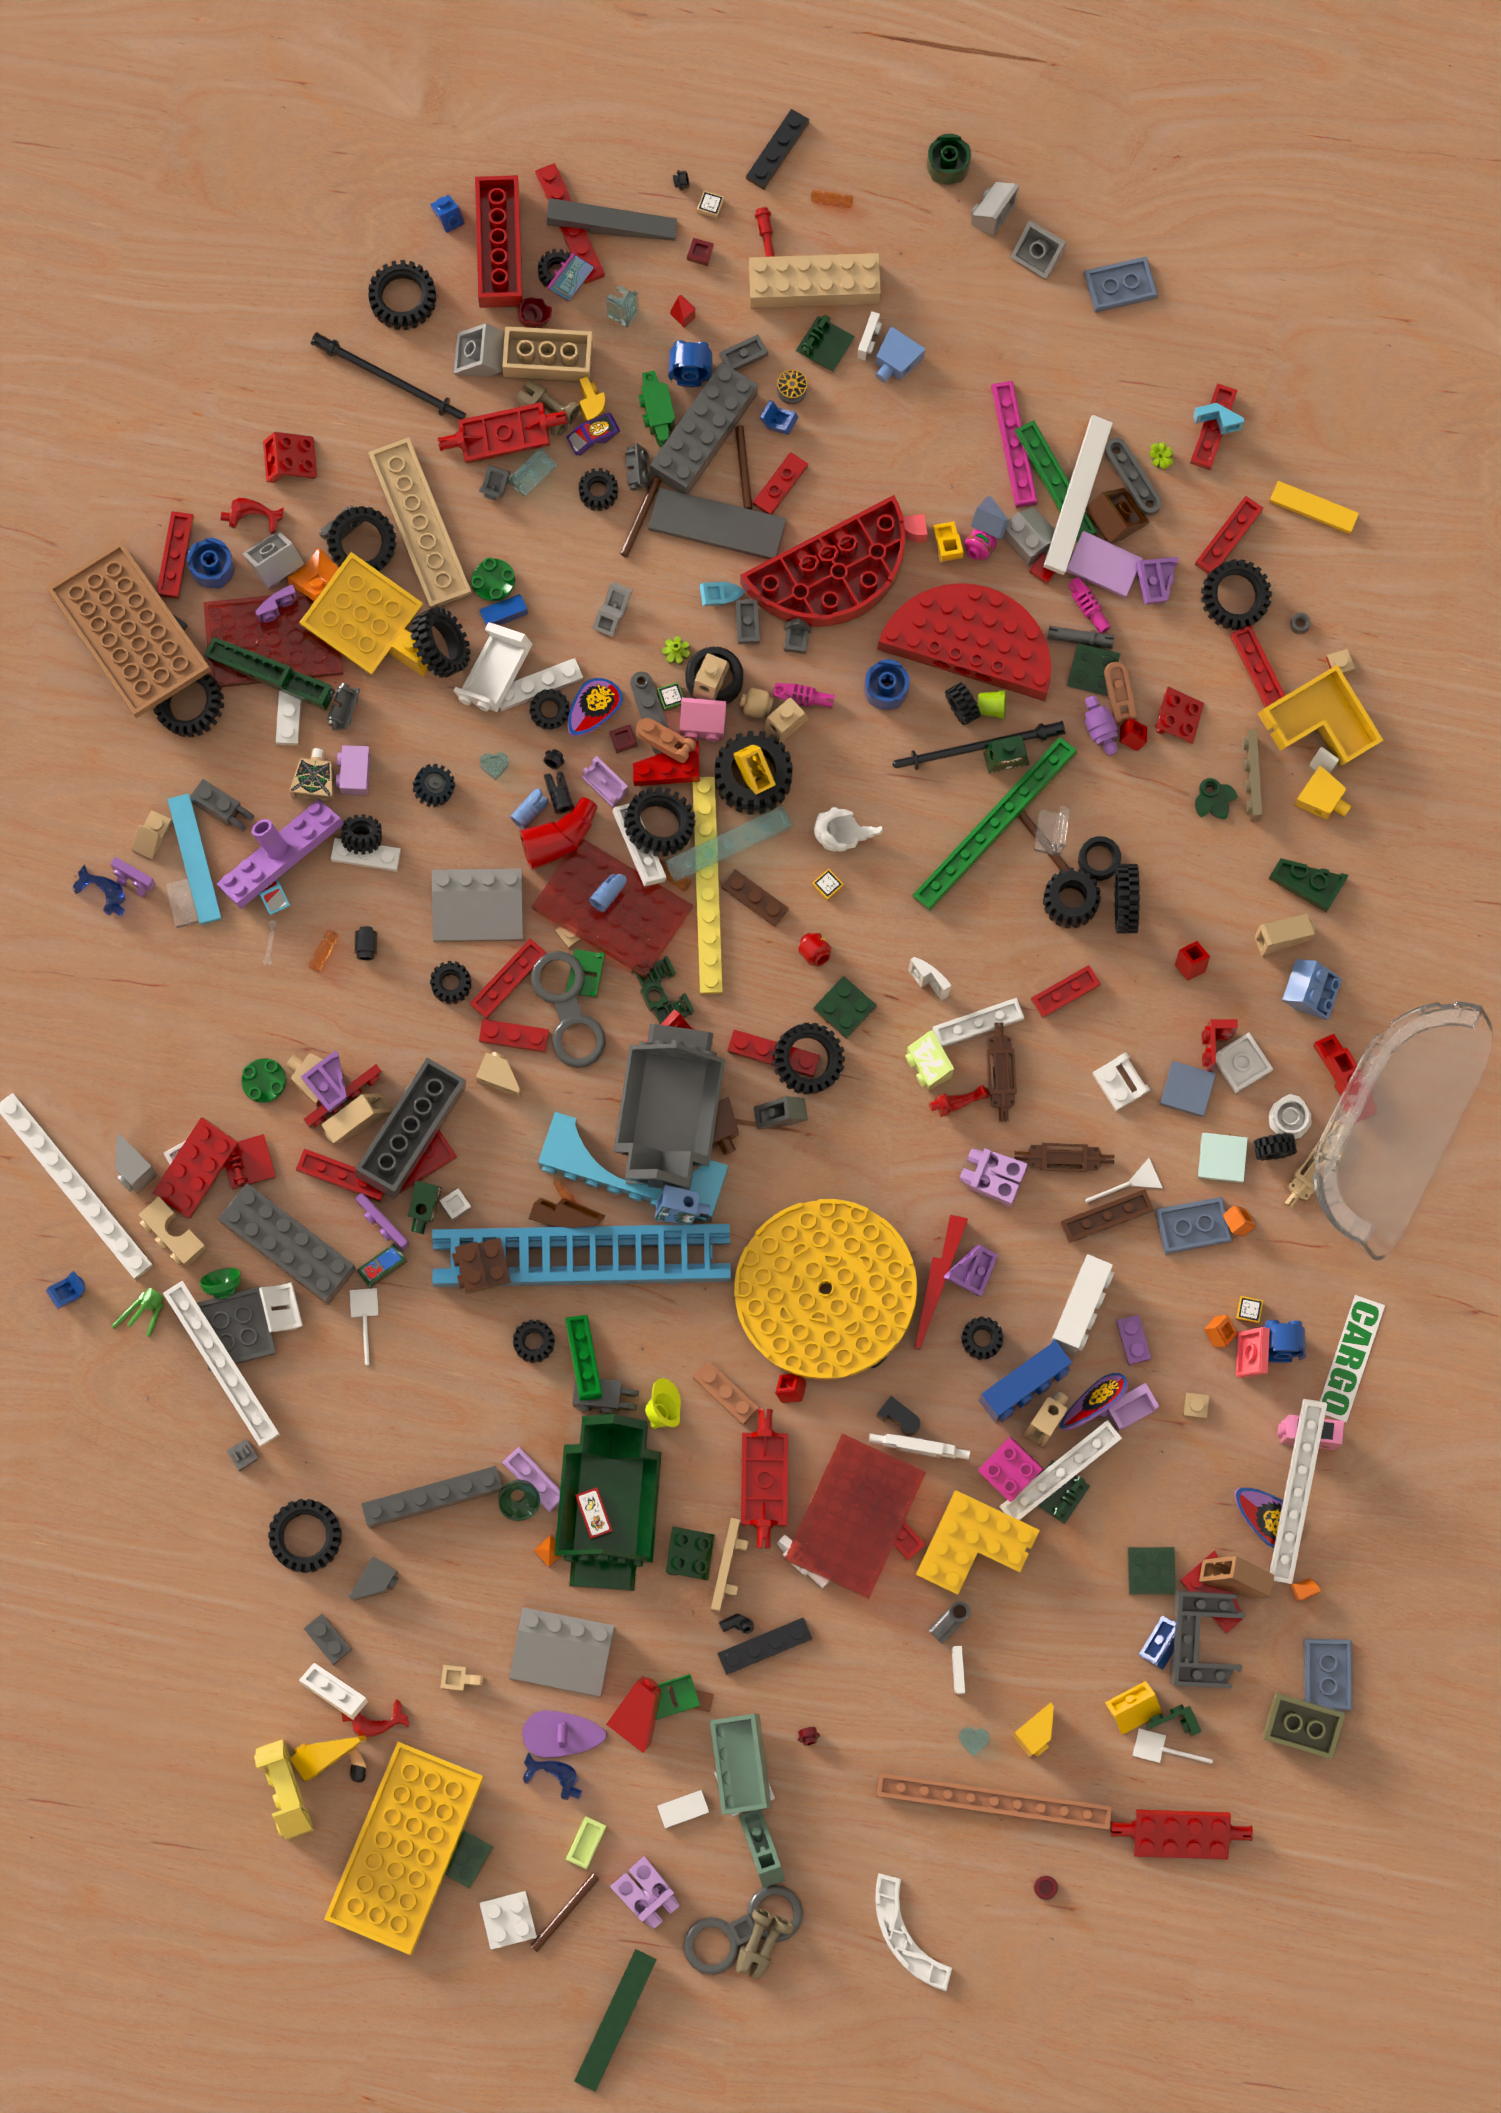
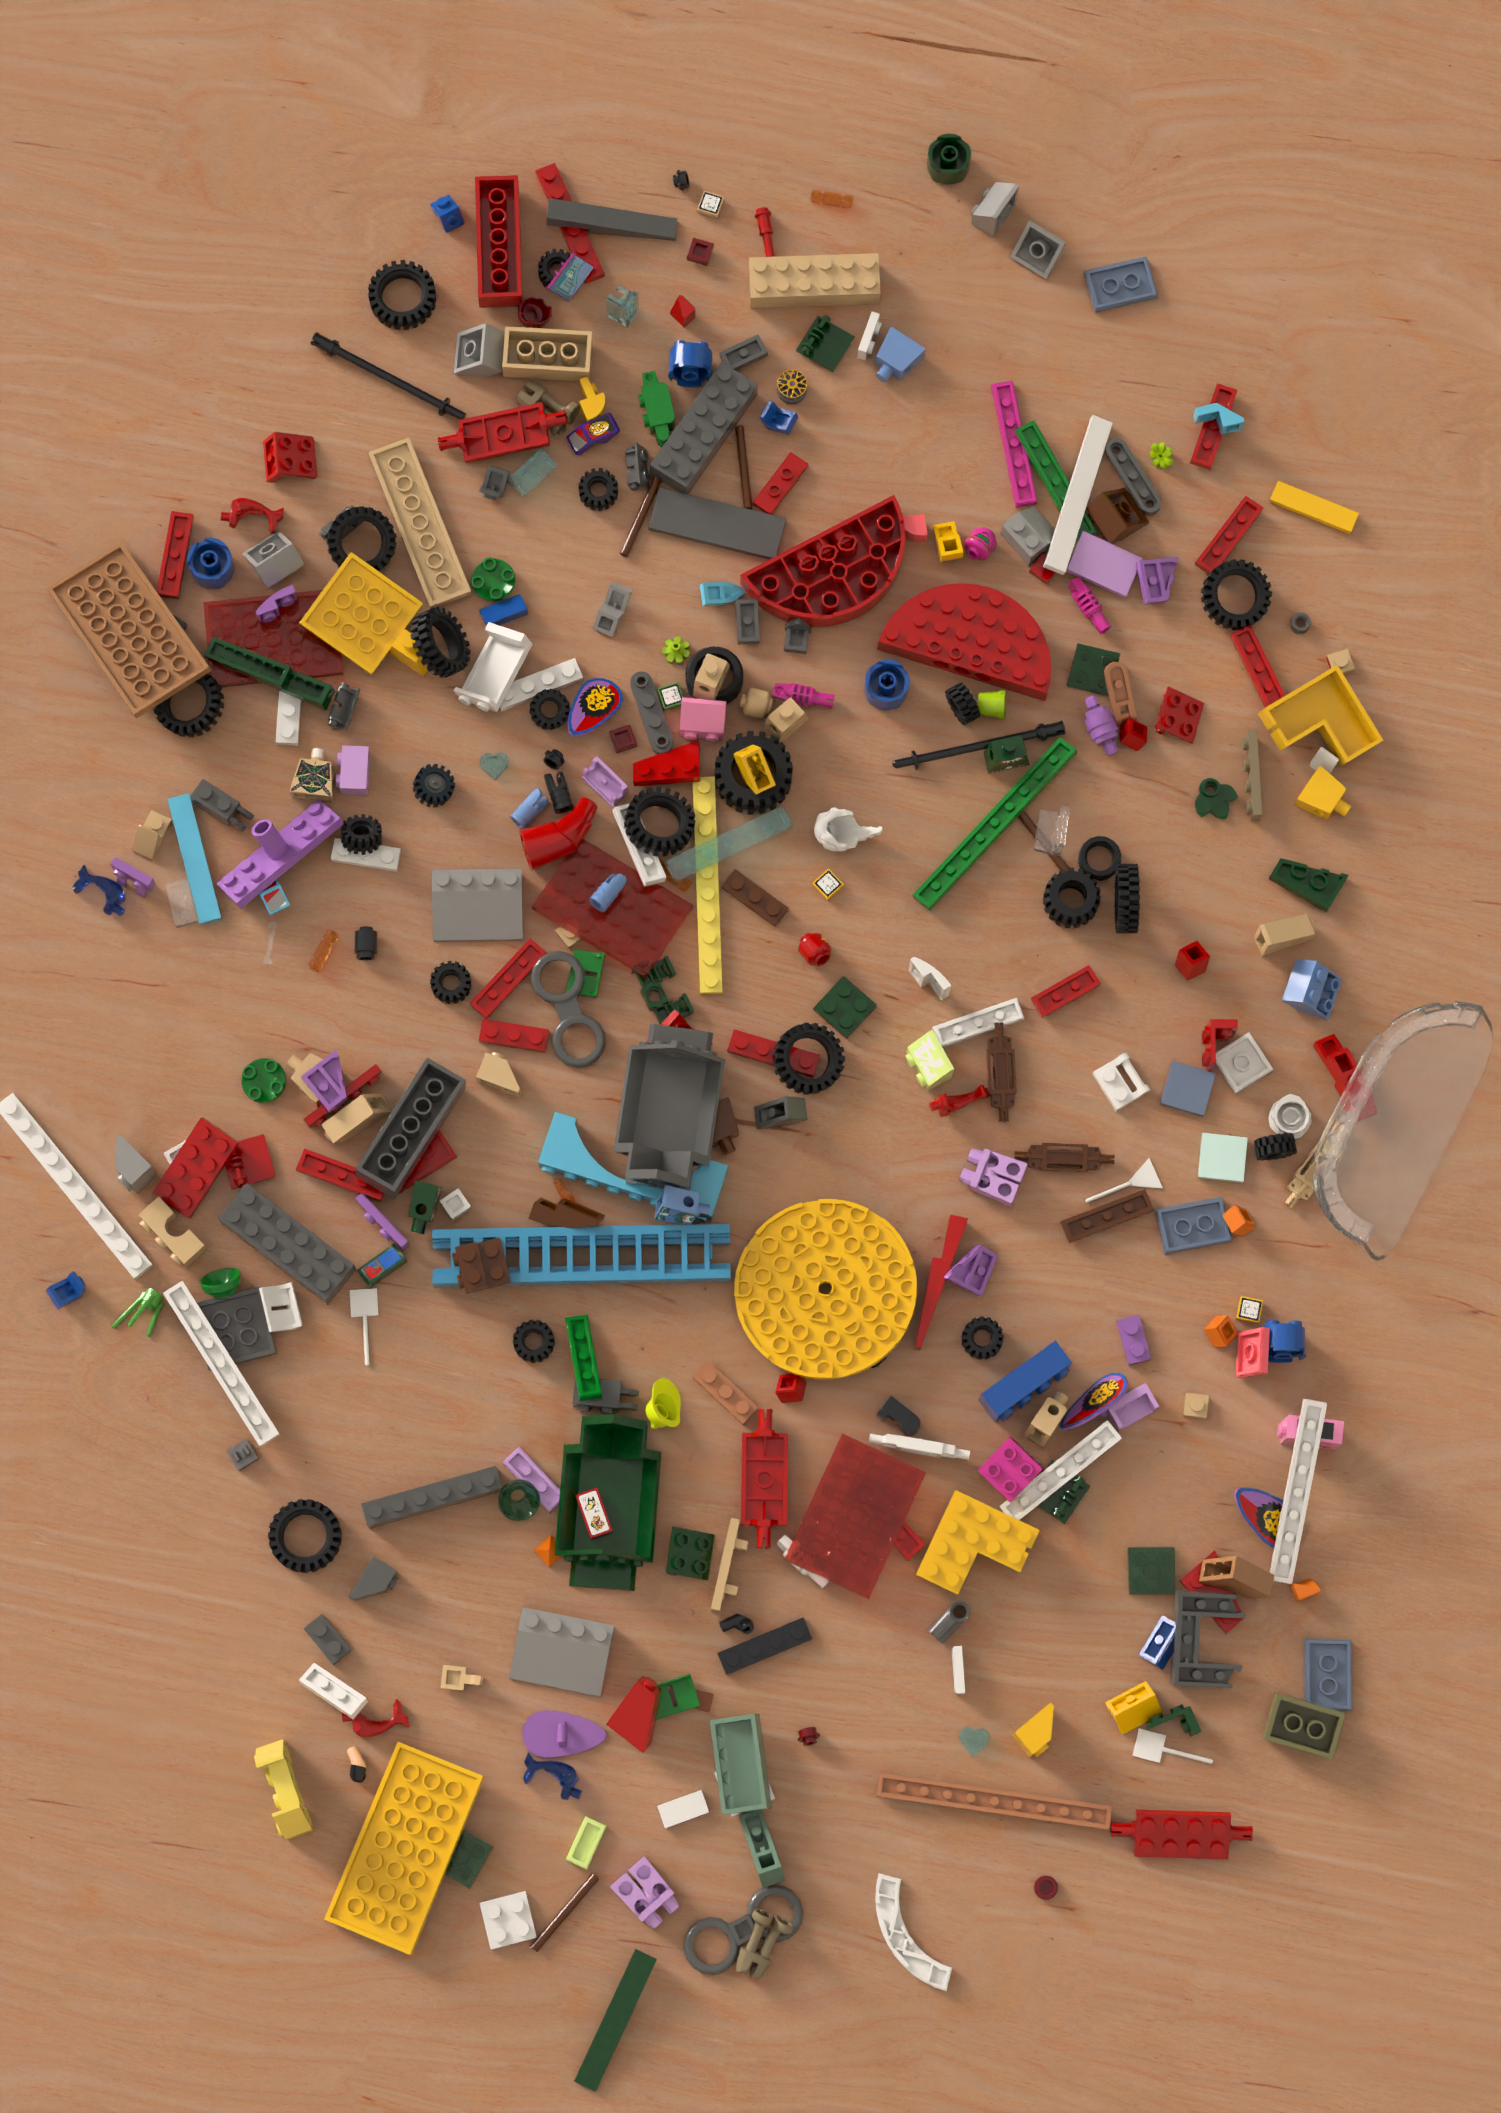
(313, 575): orange plate -> none
(316, 1757): yellow slope -> none
(664, 739): nougat plate -> none
(777, 149): black plate -> none
(990, 518): sand blue slope -> none
(1081, 637): dark grey pin -> none
(1082, 1302): white brick -> none
(1351, 1357): sticker -> none

